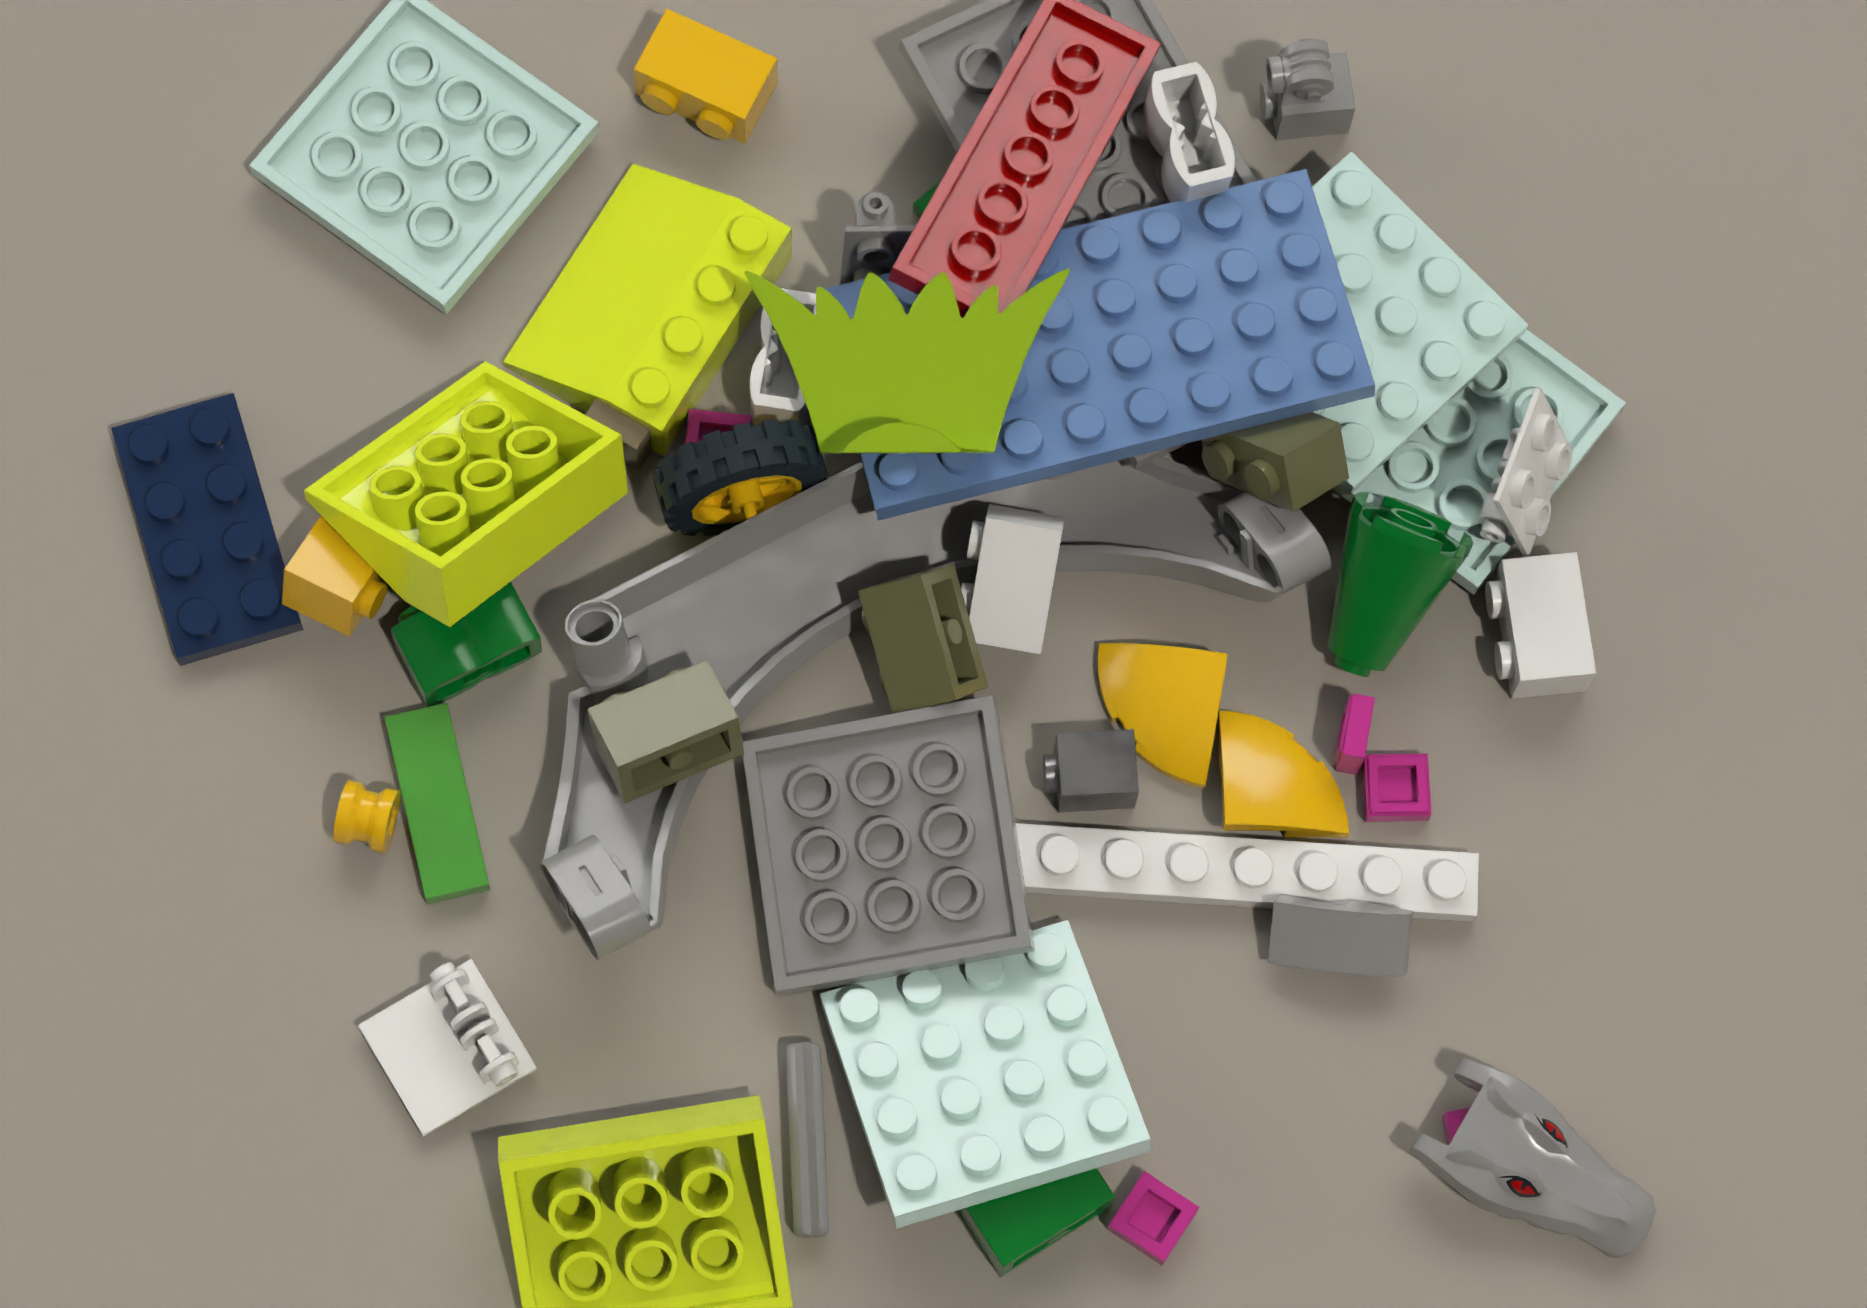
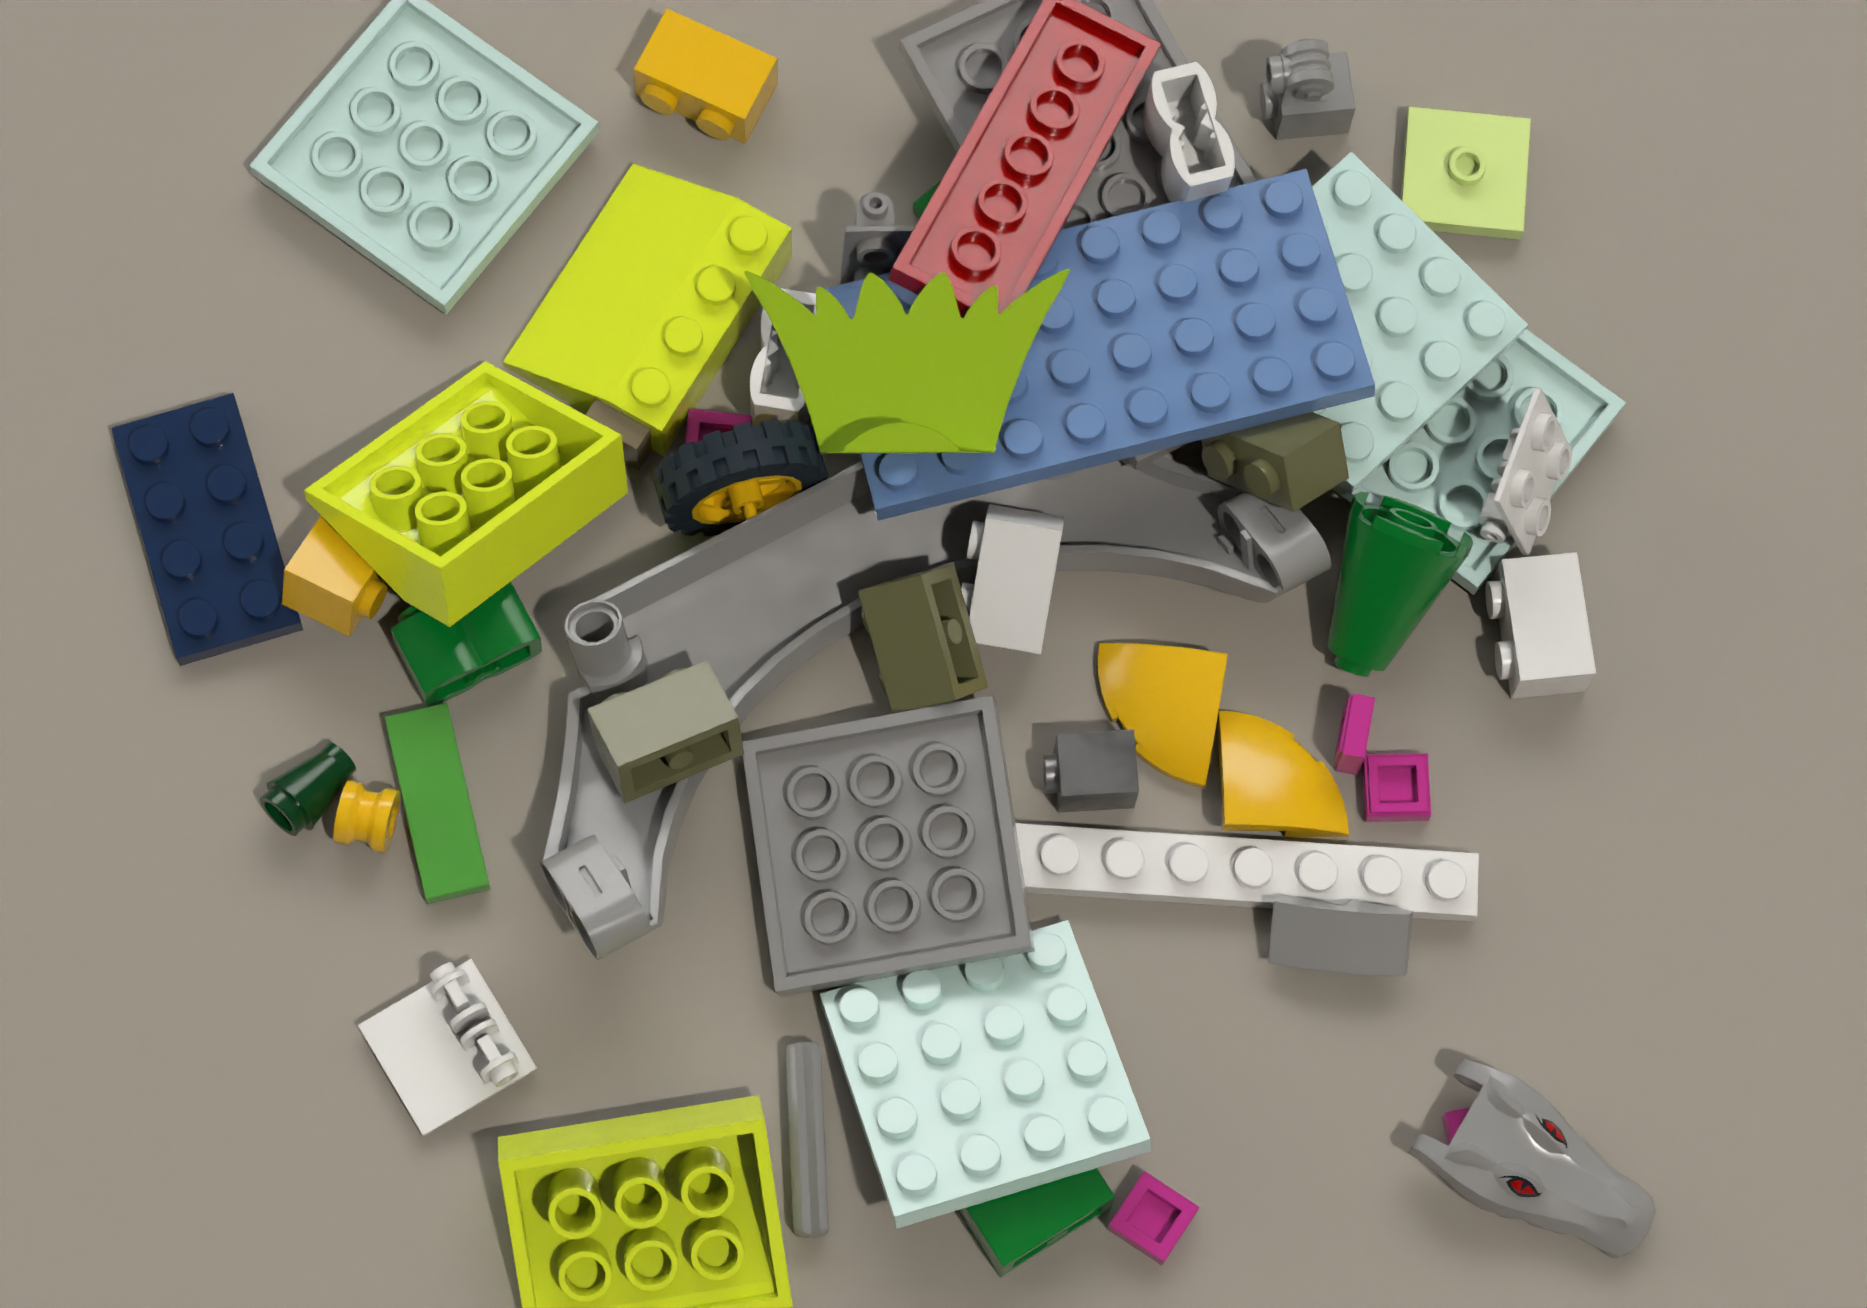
(306, 790): none -> dark green cone
(1466, 171): none -> yellowish green plate

